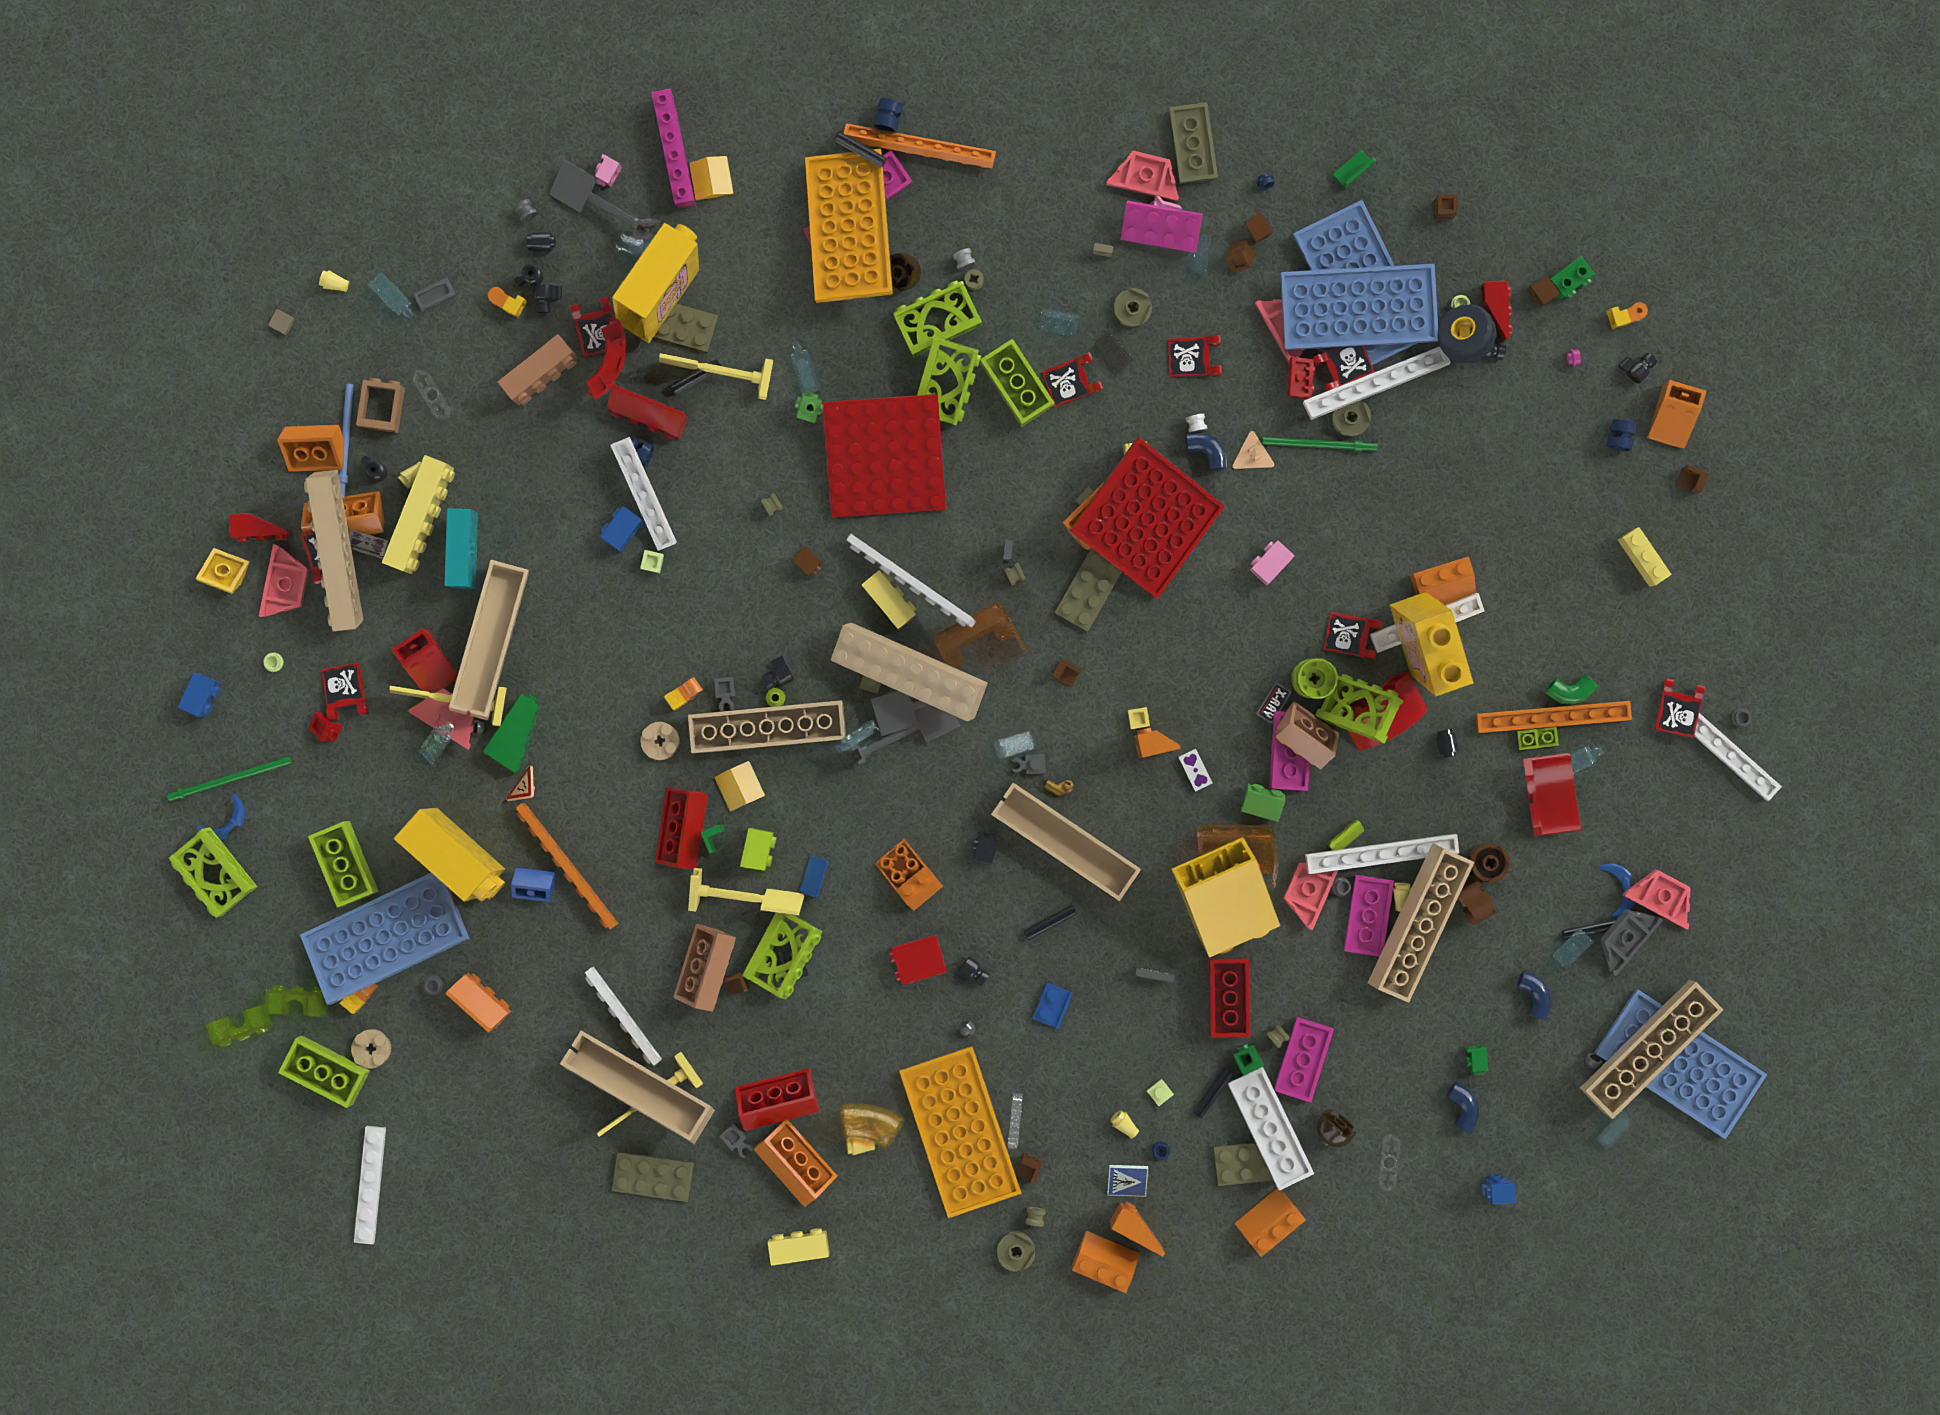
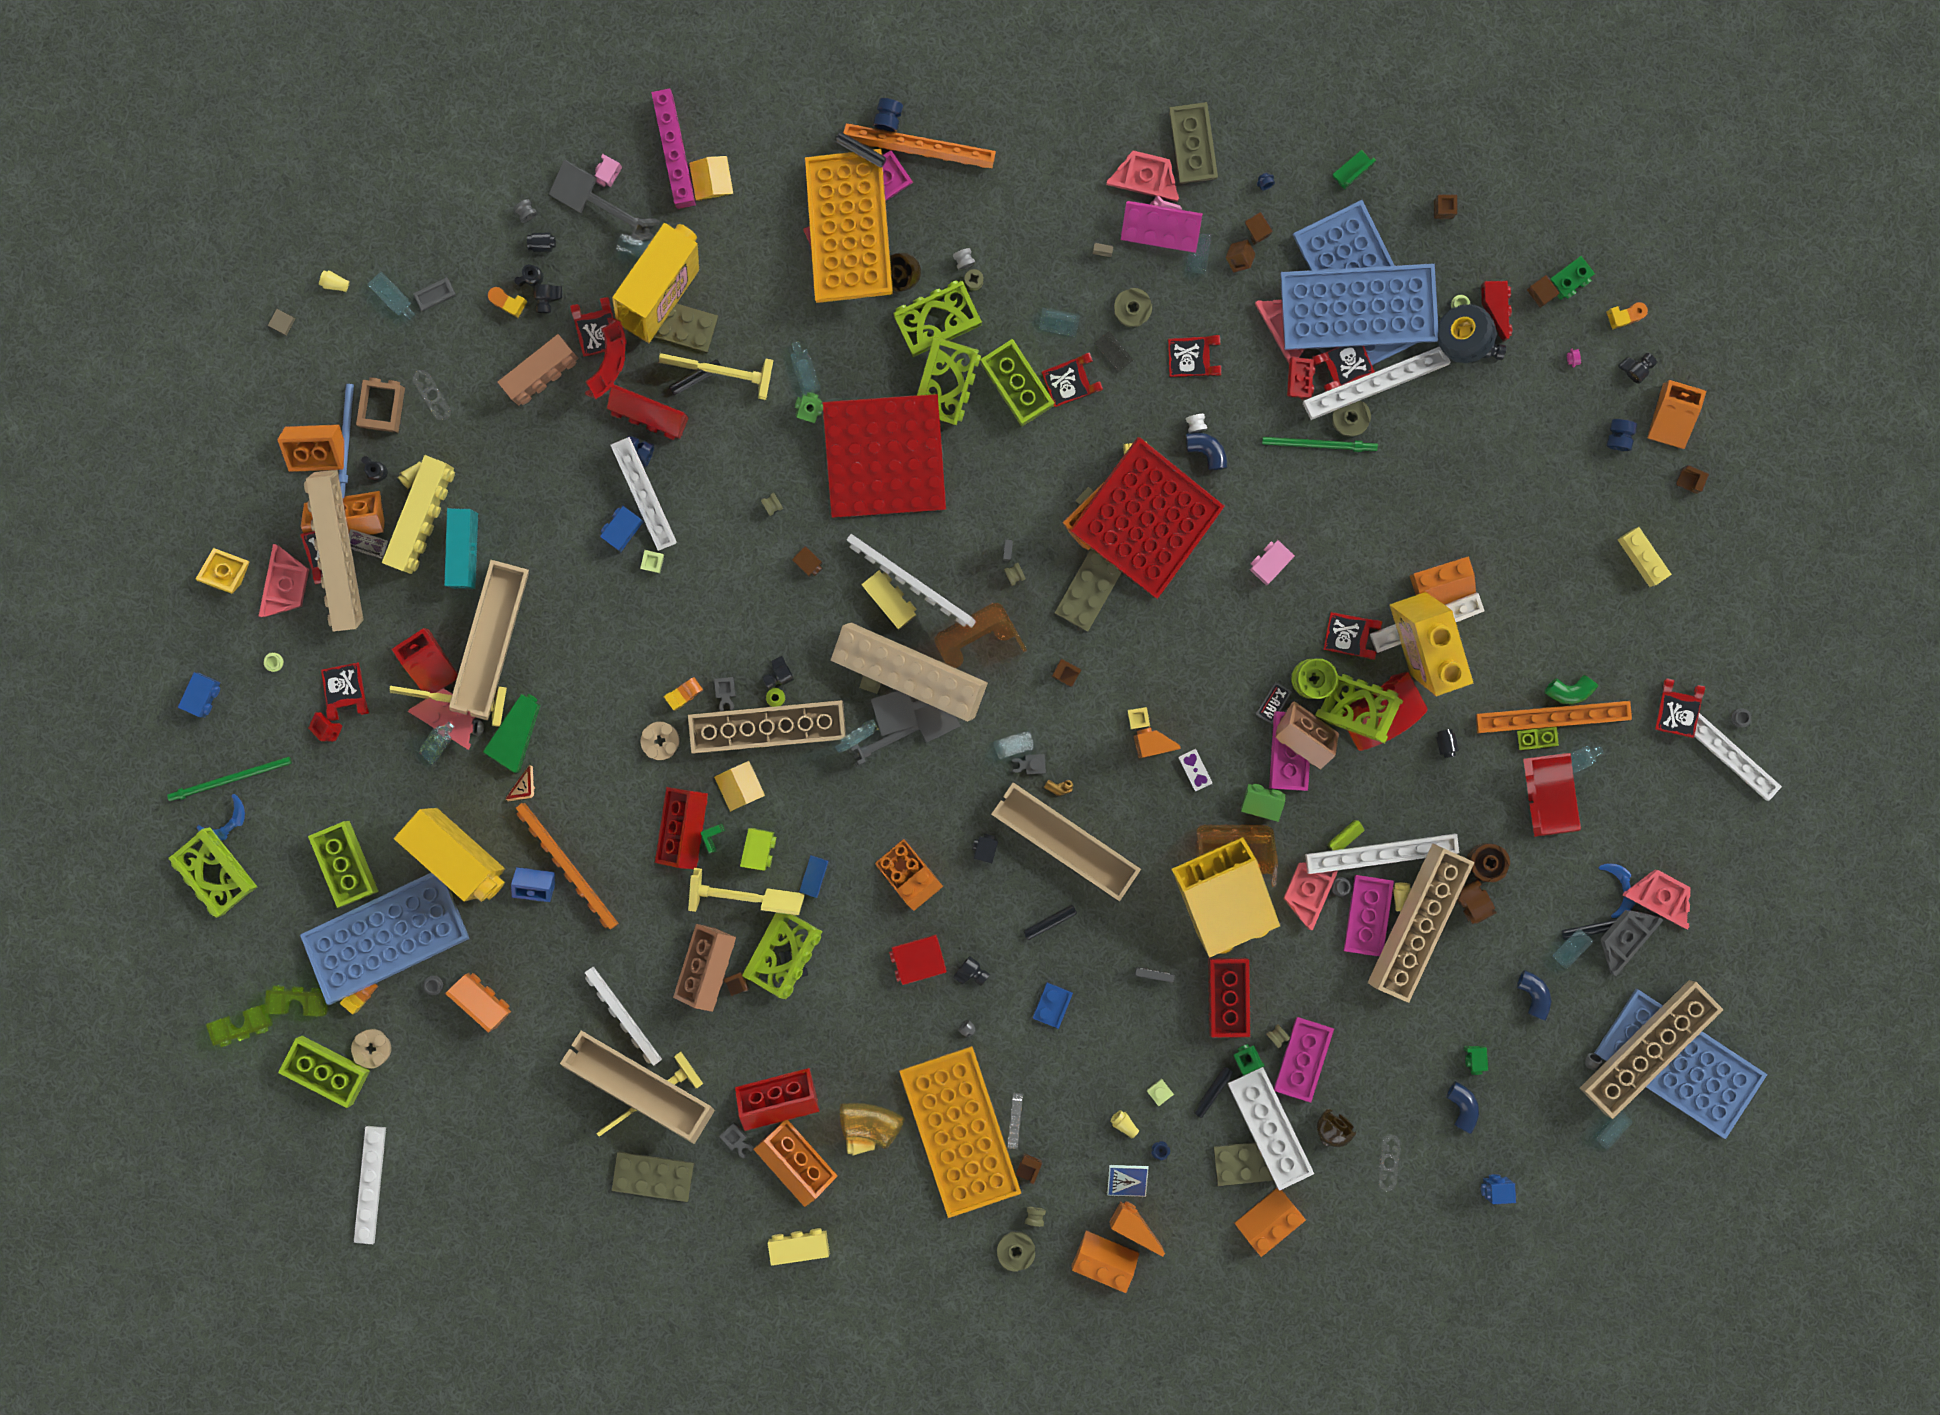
(250, 526): red slope -> none
(1252, 454): light nougat piece -> none

